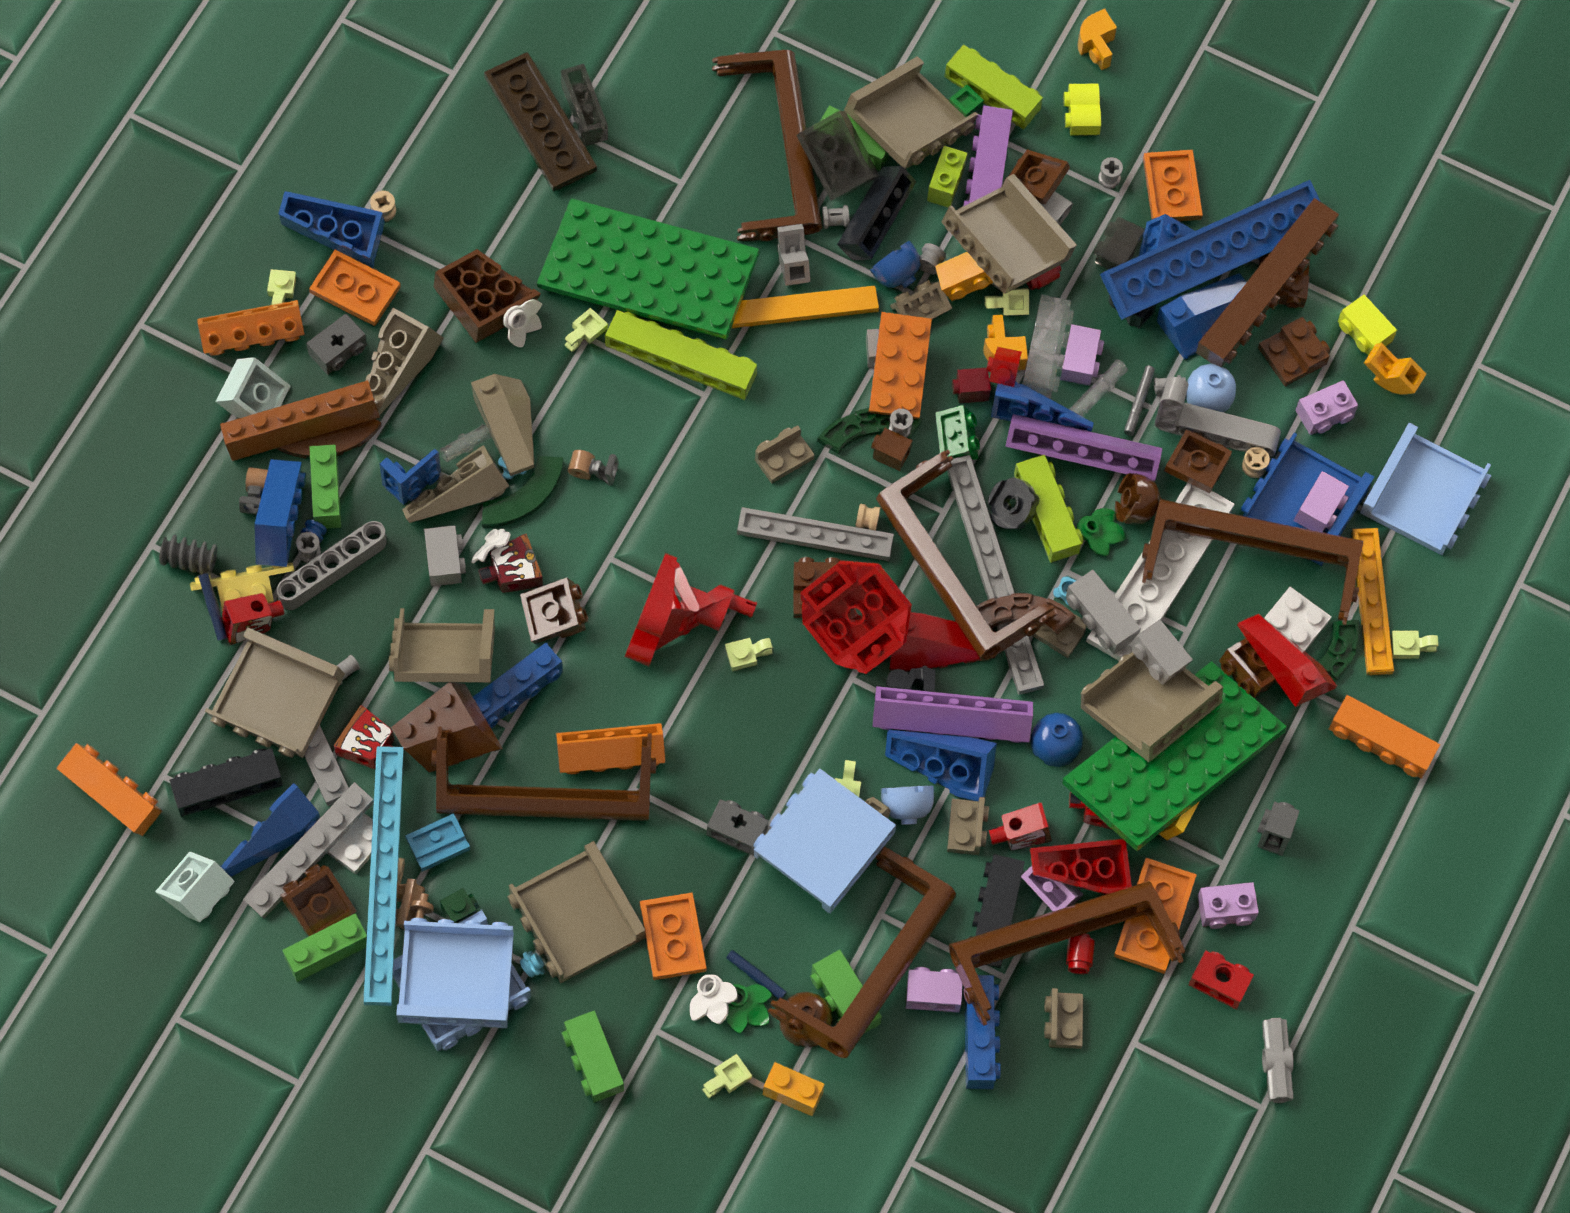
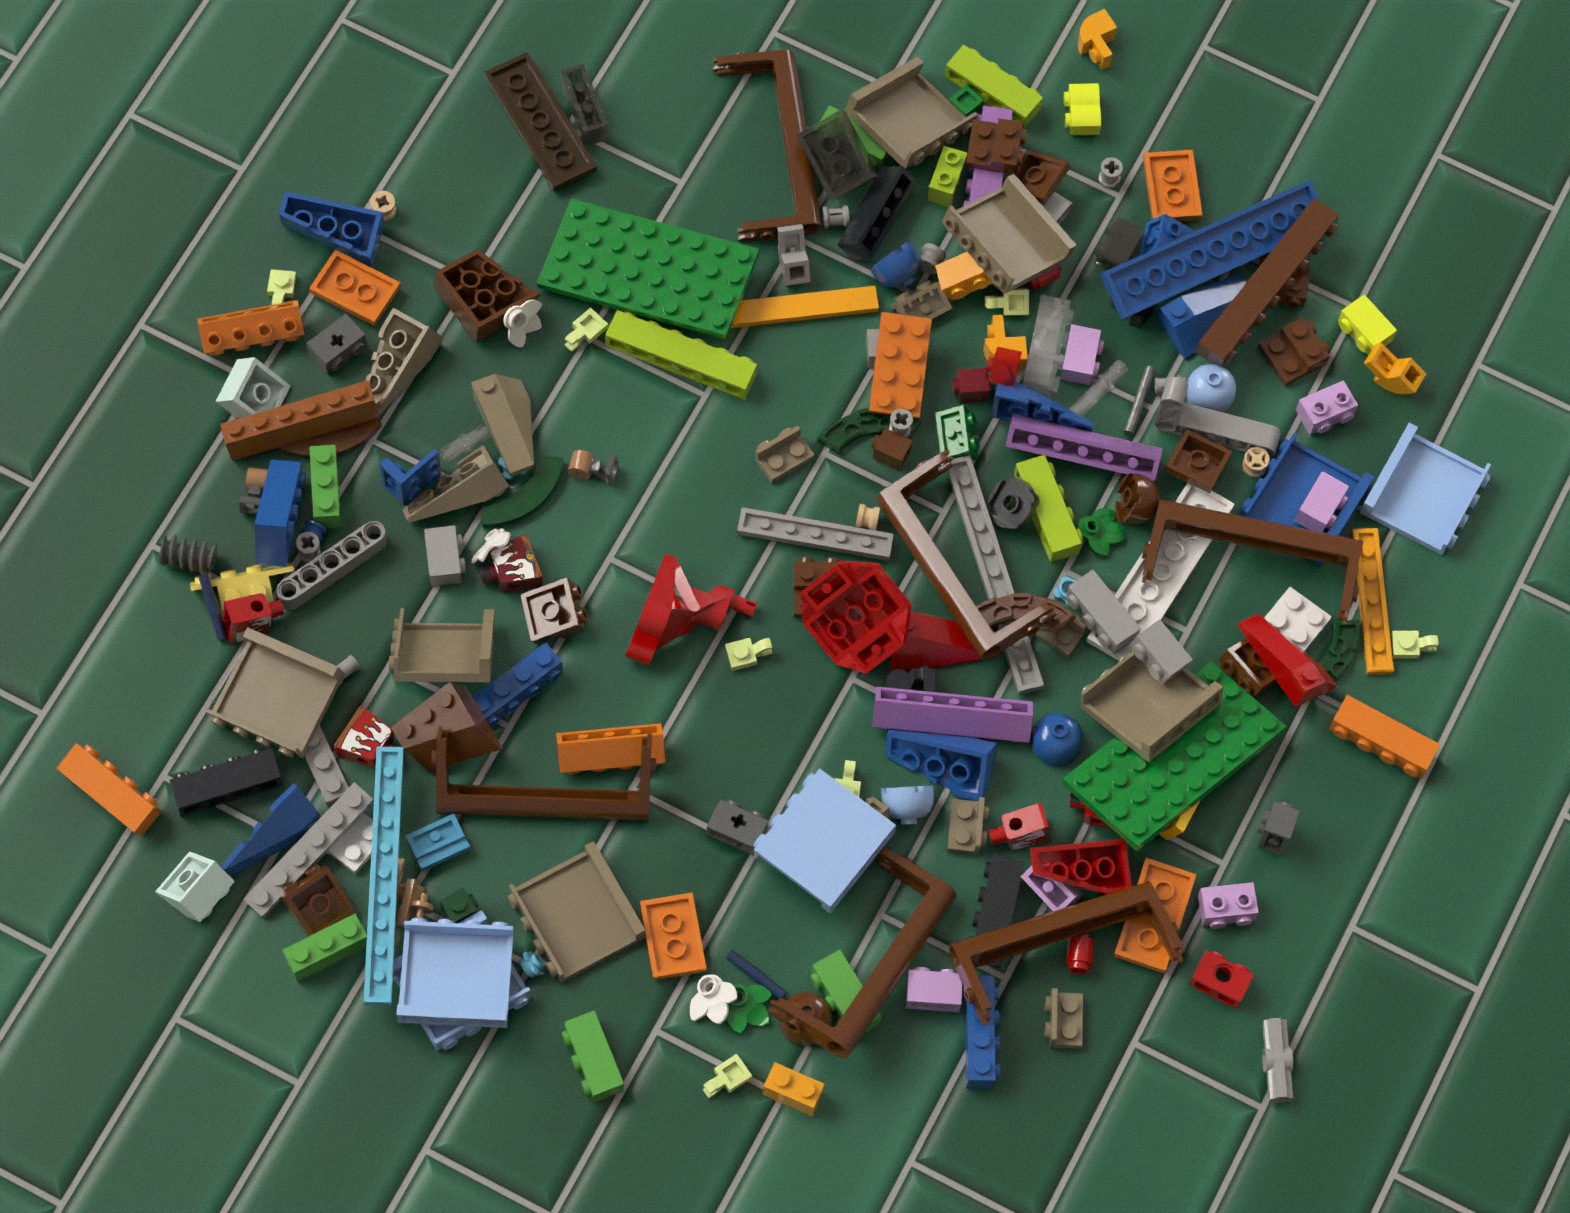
(996, 145): none -> reddish brown plate

